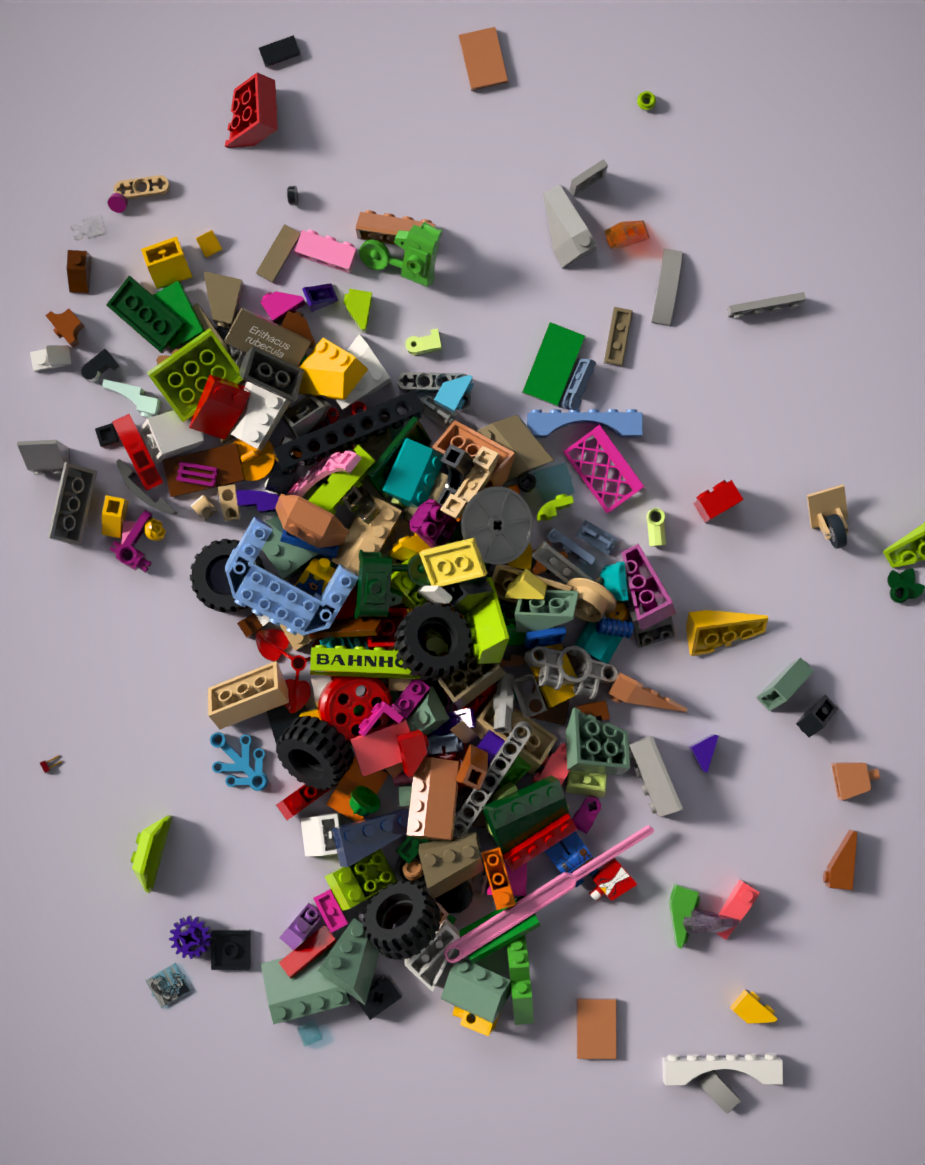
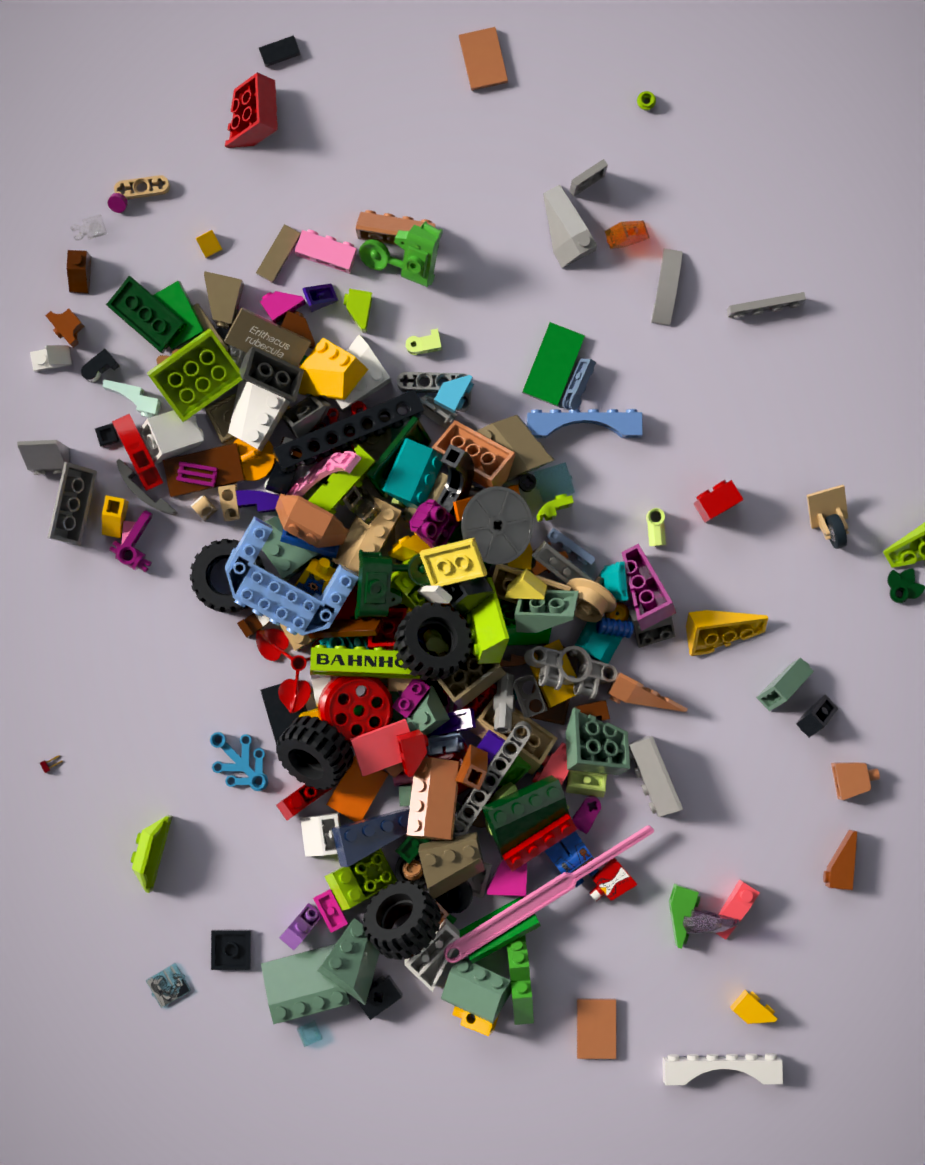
(154, 530): yellow plate -> none
(166, 262): yellow slope -> none
(199, 939): dark purple gear -> none
(219, 407): red slope -> none
(247, 695): tan slope -> none
(292, 195): black tile -> none
(307, 951): tile -> none
(364, 801): green piece -> none
(392, 711): dark pink bracket -> none
(464, 732): tan sticker -> none
(474, 482): tan slope -> none
(498, 878): orange slope -> none
(544, 637): blue tile -> none
(596, 537): sand blue hinge -> none
(617, 459): dark pink fence -> none
(618, 336): dark tan tile -> none
(703, 751): dark purple slope -> none
(720, 1092): light grey slope -> none

